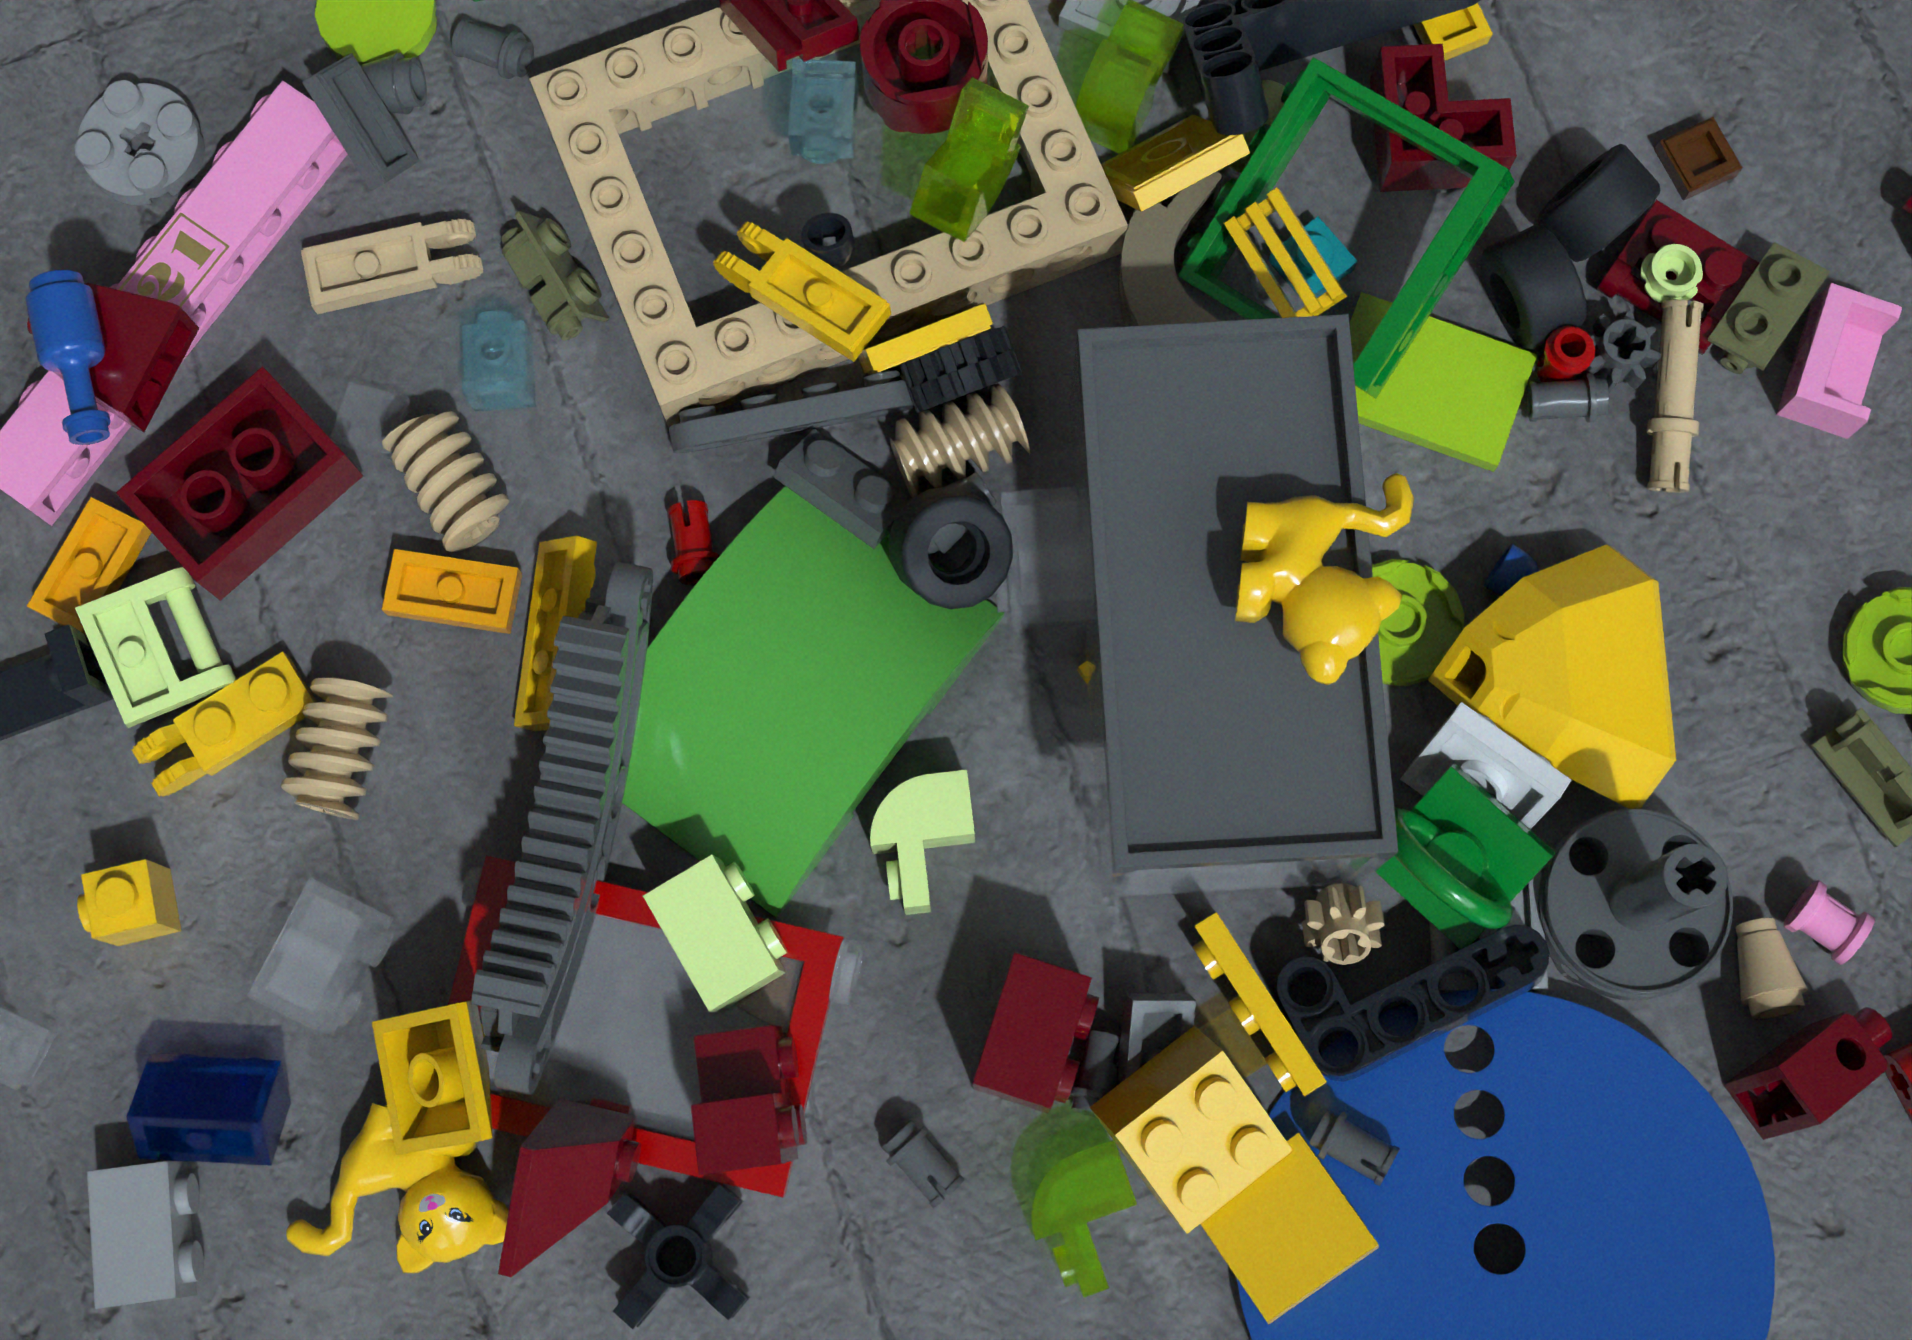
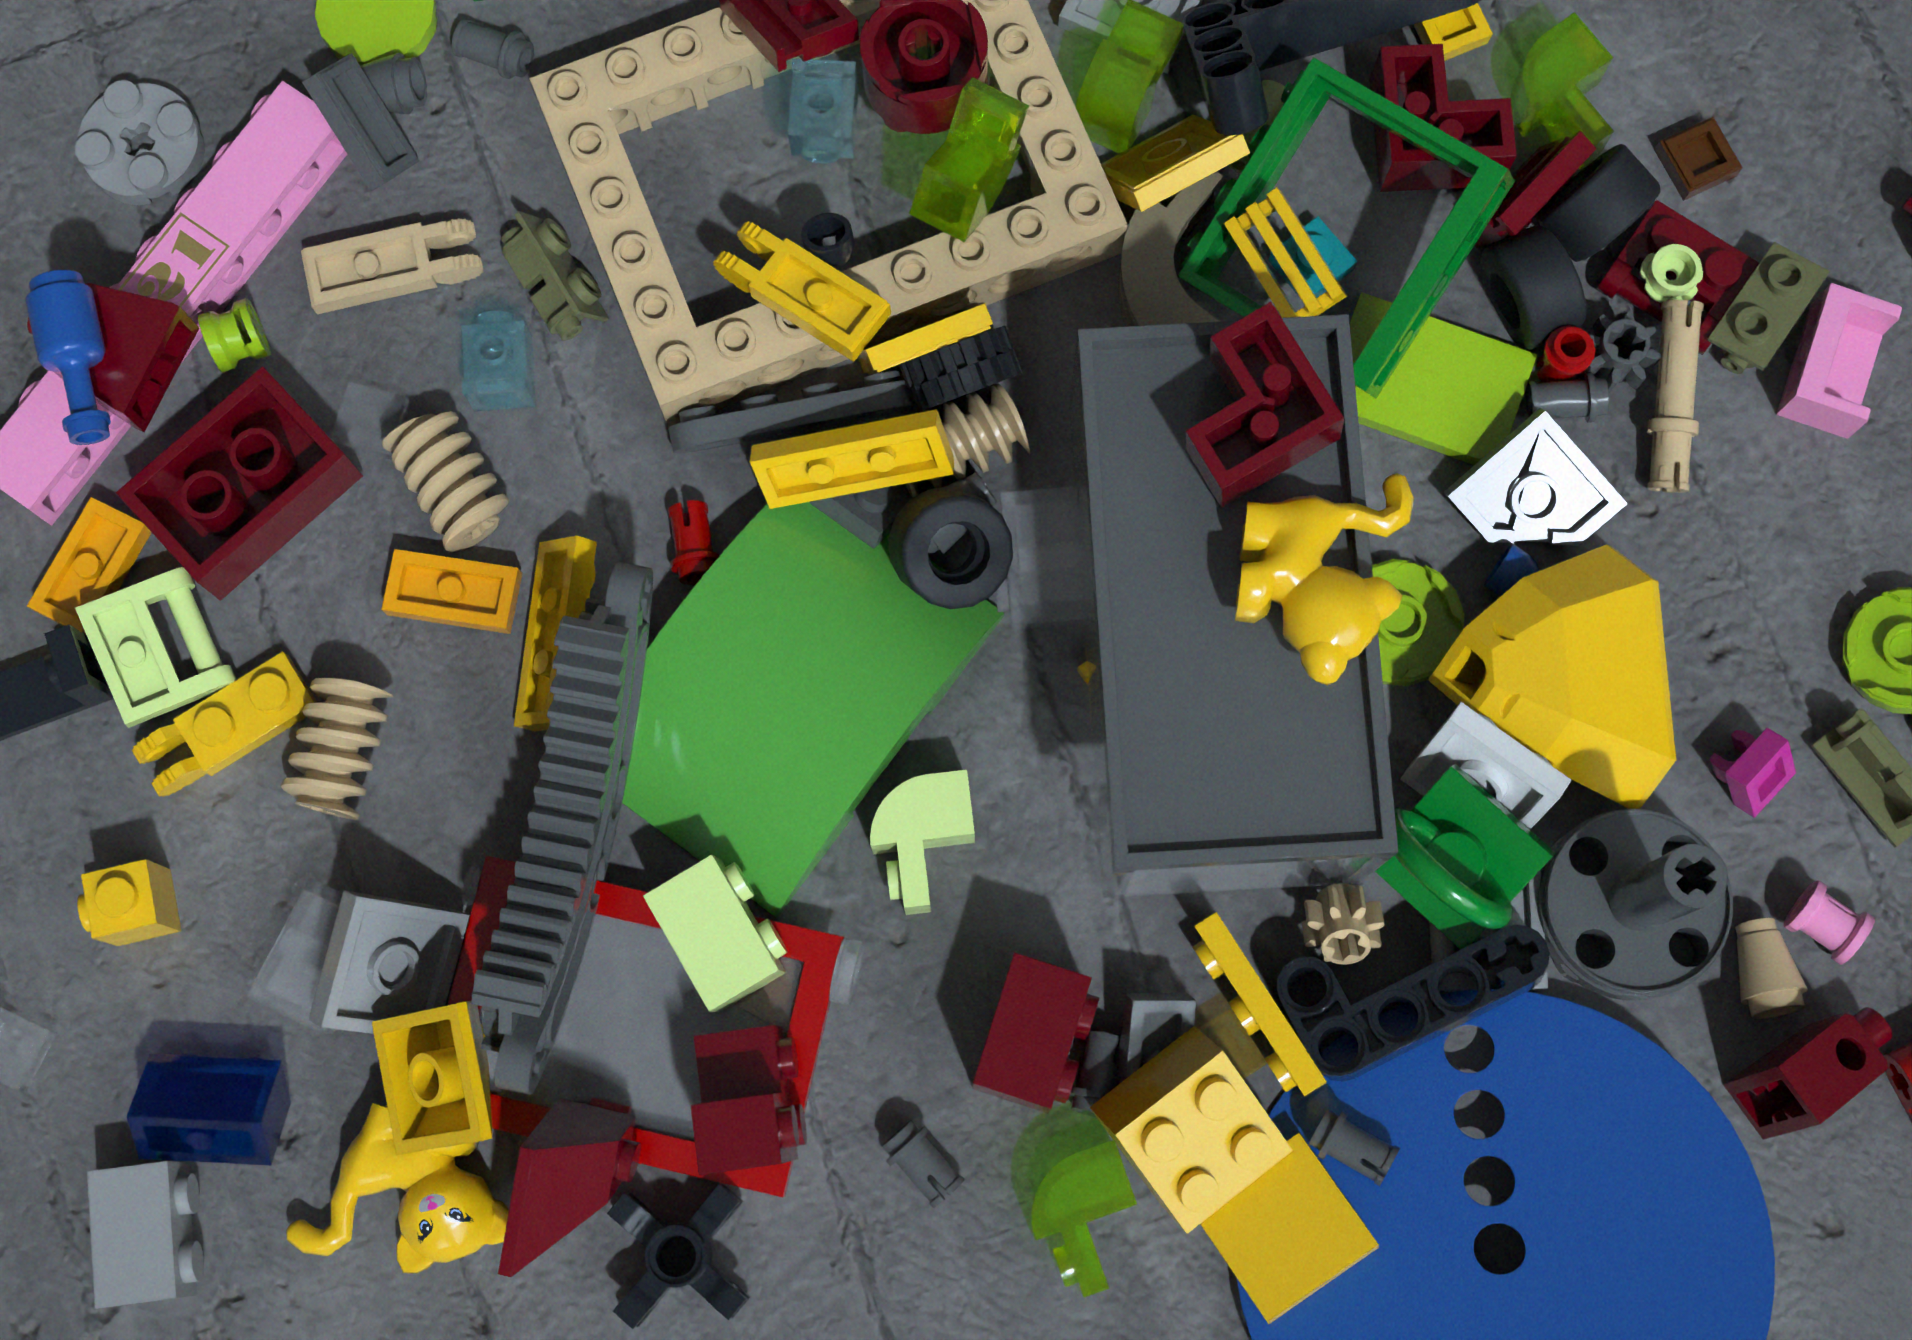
(229, 338): none -> lime wheel
(386, 961): none -> light grey plate
(852, 459): none -> yellow plate
(1278, 410): none -> dark red brick
(1535, 183): none -> dark red plate
(1535, 488): none -> plate
(1553, 85): none -> clear neon green brick
(1758, 771): none -> dark pink tile

